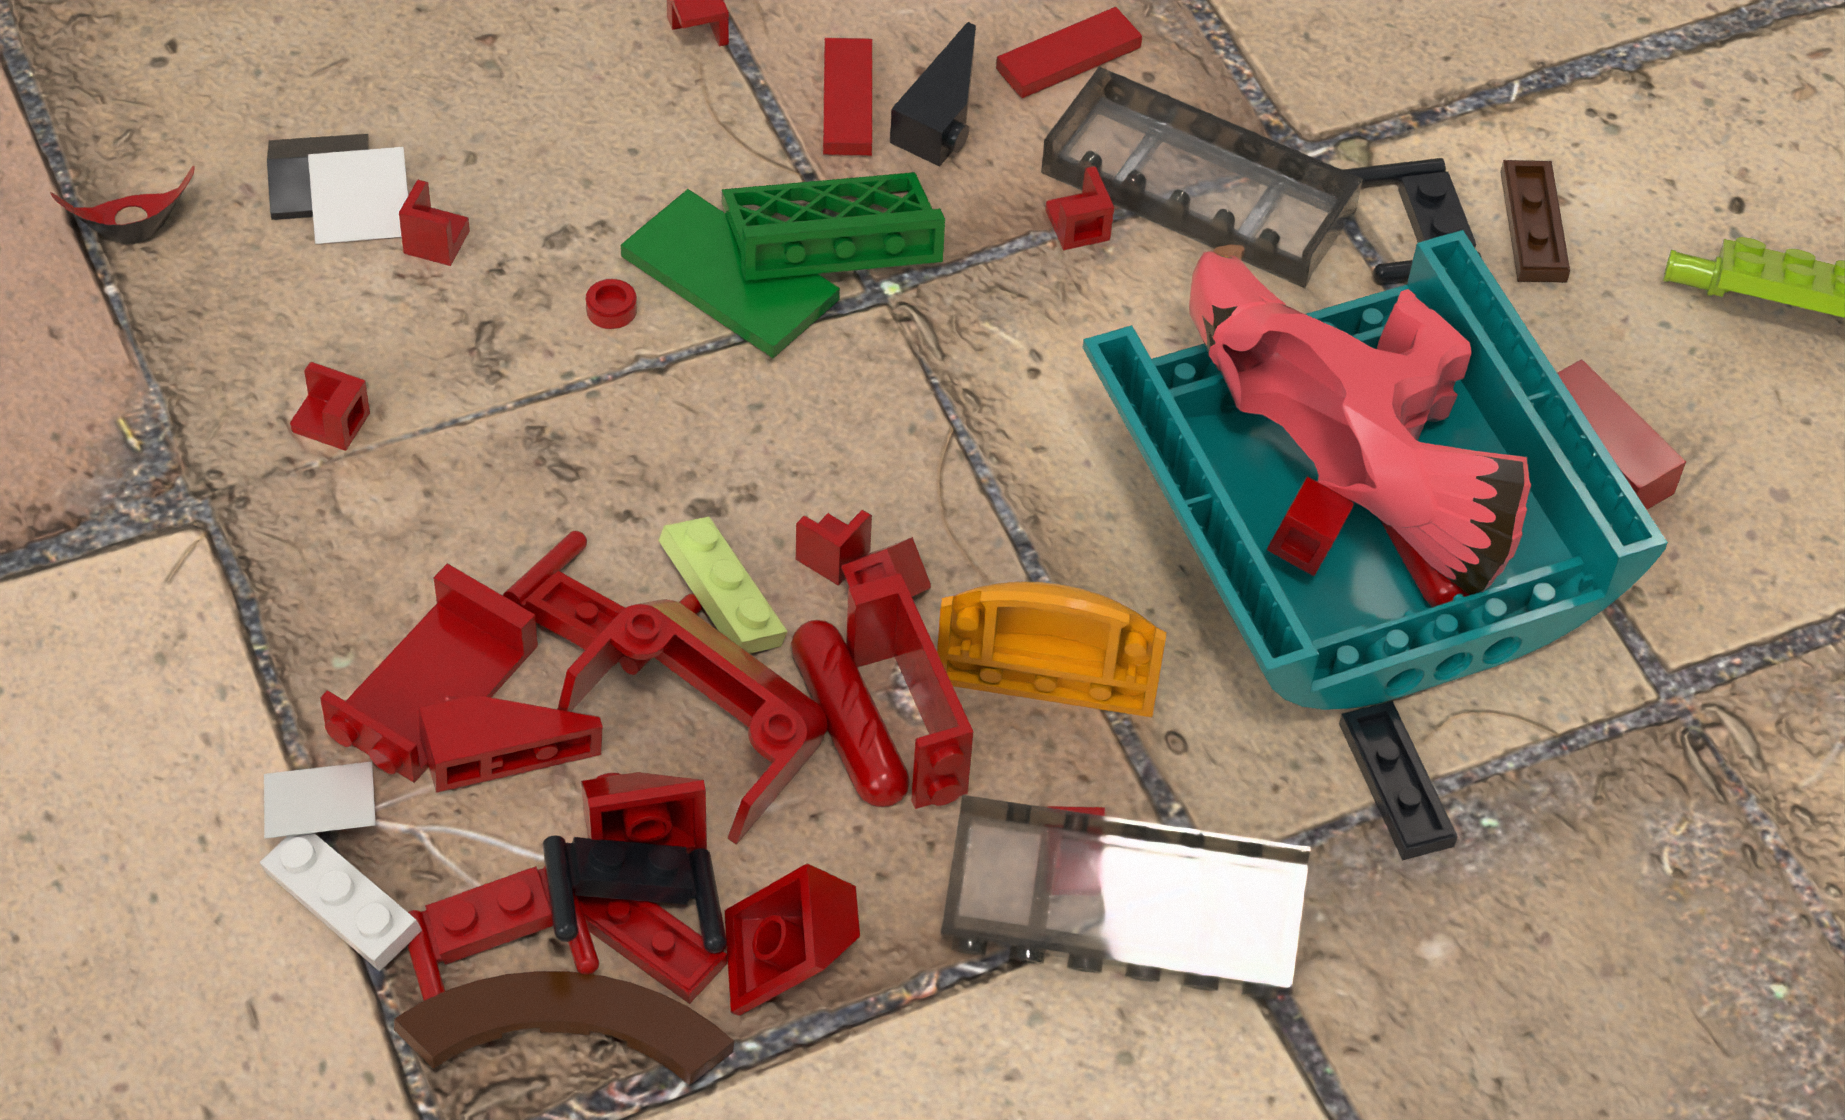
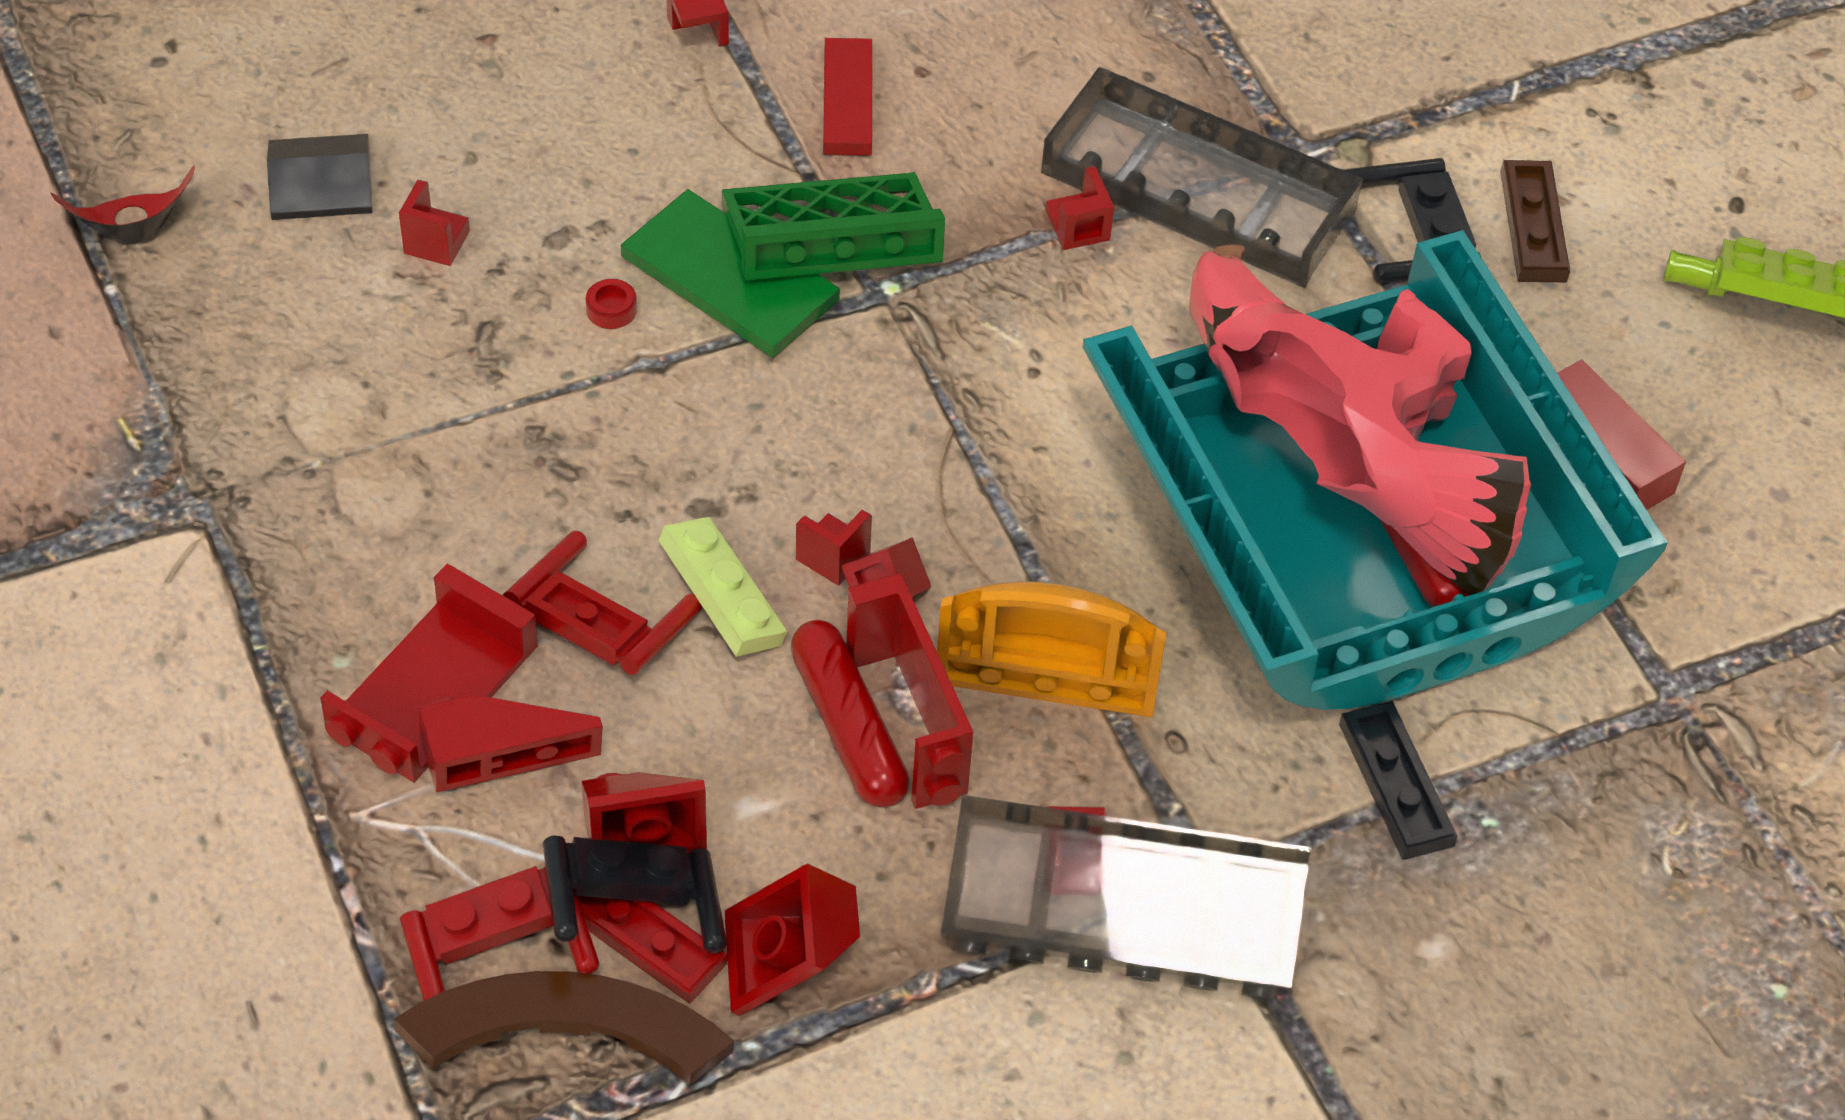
(318, 800): white sticker -> none
(334, 407): red panel -> none
(341, 897): white plate -> none
(357, 194): white sticker -> none
(780, 718): red windscreen -> none
(935, 108): black slope -> none
(1068, 52): red tile -> none
(1310, 526): red panel -> none

